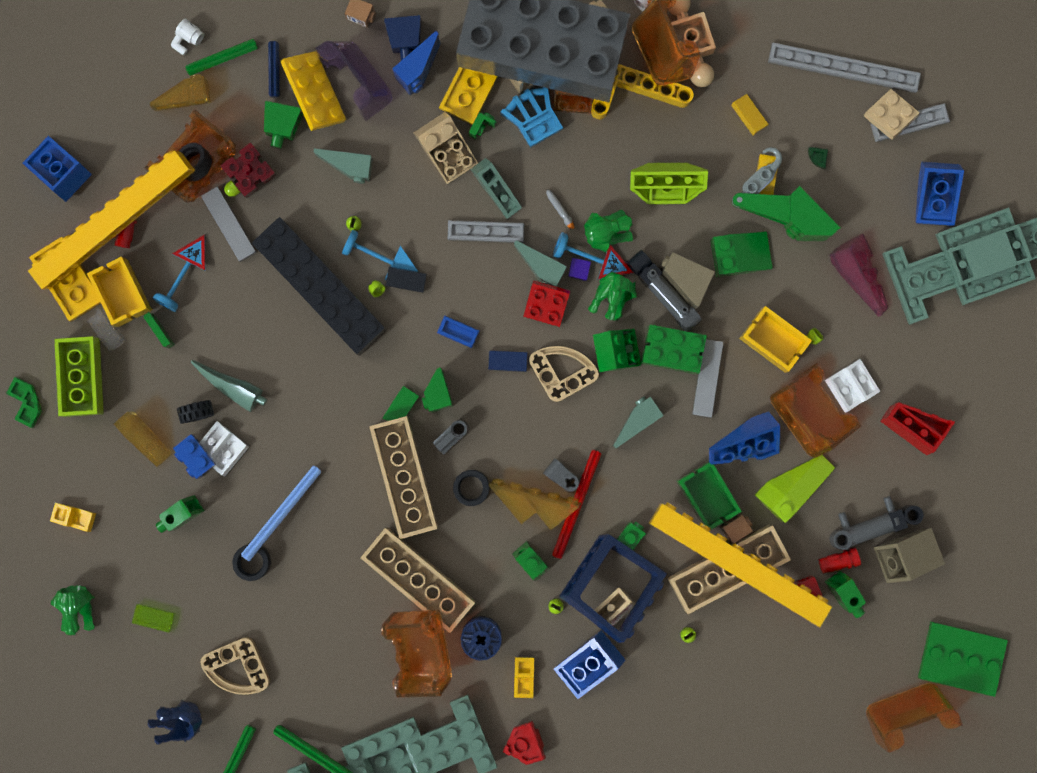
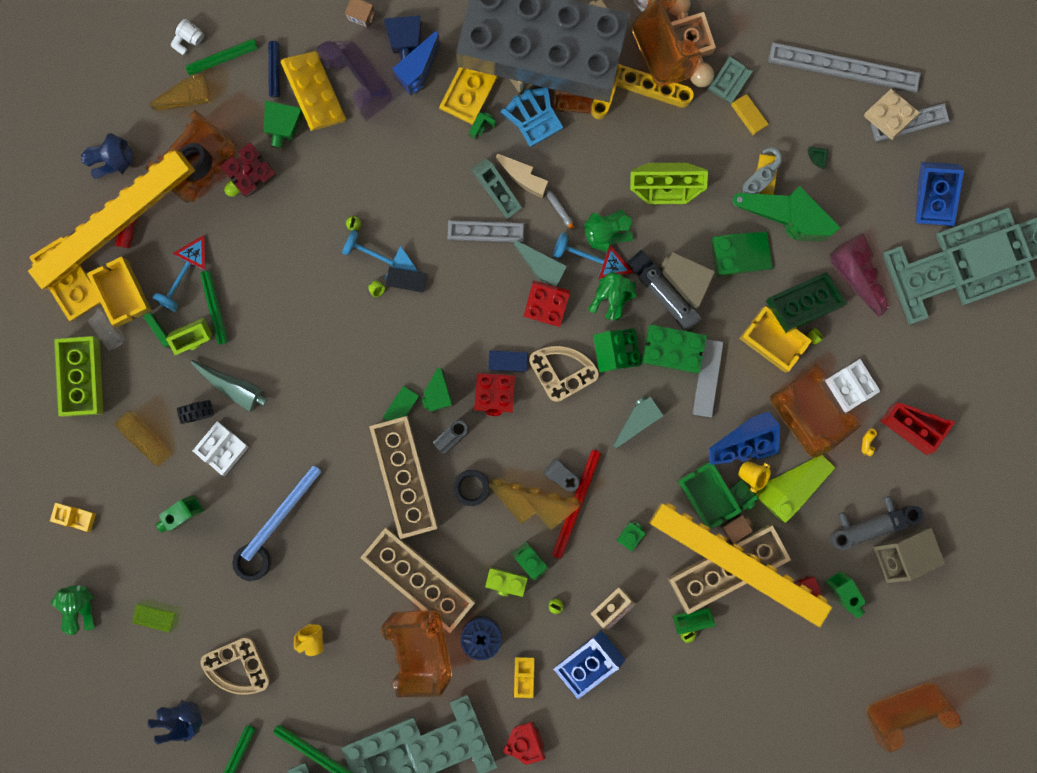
(30, 408): green tile -> none
(57, 168): blue slope -> none
(113, 152): none -> dark blue piece
(189, 336): none -> lime brick
(194, 457): blue bracket -> none
(214, 307): none -> green axle
(228, 224): light grey tile -> none
(309, 640): none -> yellow piece
(319, 286): black brick -> none
(350, 164): sand green slope -> none
(446, 147): tan slope -> none
(458, 331): blue tile -> none
(494, 393): none -> red plate
(506, 582): none -> lime brick
(521, 174): none -> tan slope
(579, 269): dark purple tile -> none
(585, 572): dark blue windscreen -> none
(694, 621): none -> green tile
(730, 80): none -> sand green plate
(743, 495): none -> green bracket
(755, 475): none -> yellow piece
(806, 302): none -> dark green plate
(839, 561): red axle -> none
(866, 442): none -> yellow arm
(962, 659): green plate -> none

